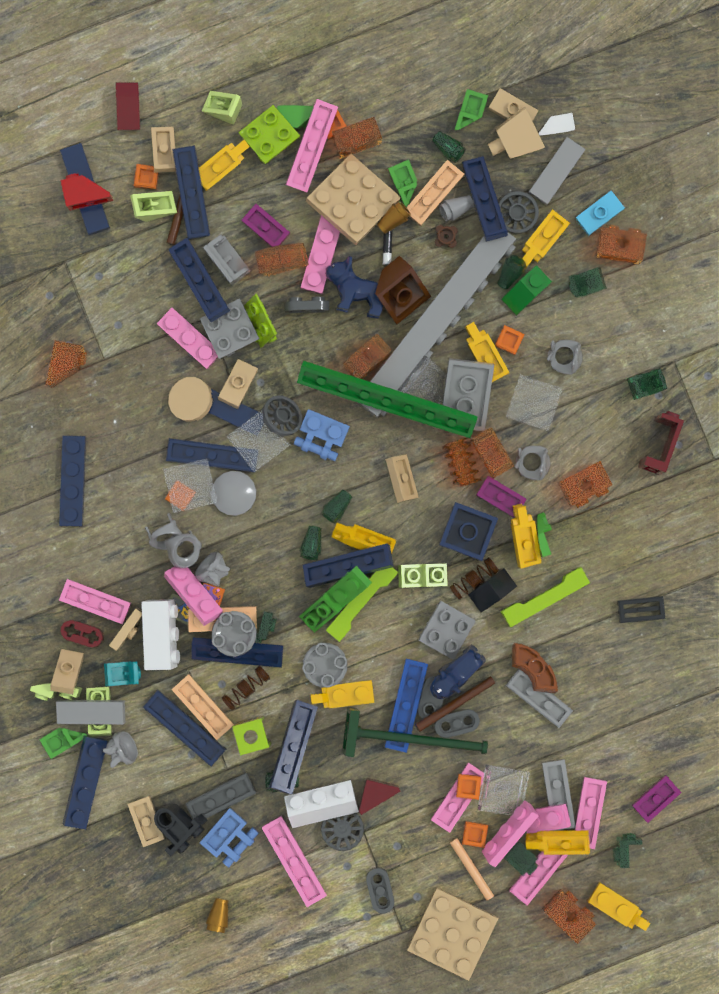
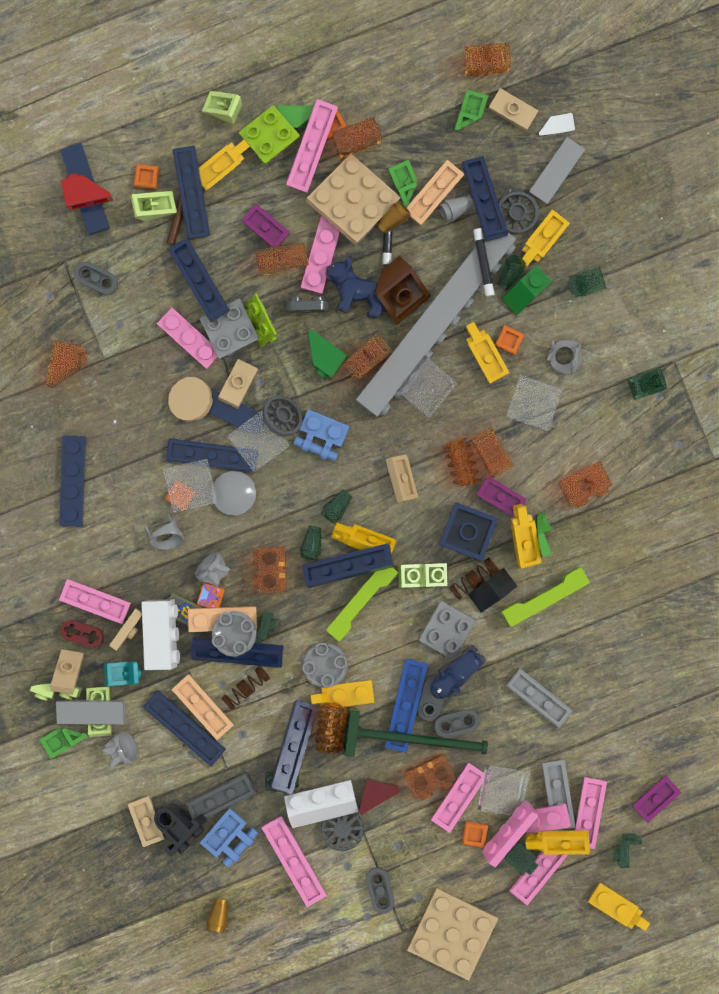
(84, 782): dark blue plate -> none
(96, 278): none -> dark grey plate
(127, 106): dark red slope -> none
(162, 146): tan plate -> none
(183, 562): light grey piece -> none
(193, 594): bright pink plate -> none
(226, 259): light grey hinge -> none
(252, 724): lime piece -> none
(277, 569): none -> clear orange brick
(325, 356): none -> green slope
(331, 728): none -> clear orange piece
(335, 599): bright green slope -> none
(387, 399): green plate -> none
(427, 771): none -> clear orange brick
(446, 230): reddish brown plate -> none
(450, 147): clear green cone -> none
(454, 704): reddish brown bar -> none
(468, 786): orange tile -> none
(469, 388): light grey plate -> none
(471, 868): light nougat bar -> none
(483, 261): none -> black bar
(486, 59): none -> clear orange brick
(517, 136): tan torso -> none
(535, 667): dark orange tile -> none
(544, 468): light grey piece -> none
(578, 926): clear orange brick -> none
(599, 213): medium azure plate -> none
(609, 249): clear orange brick -> none
(622, 611): black tile -> none
(660, 466): dark red panel -> none

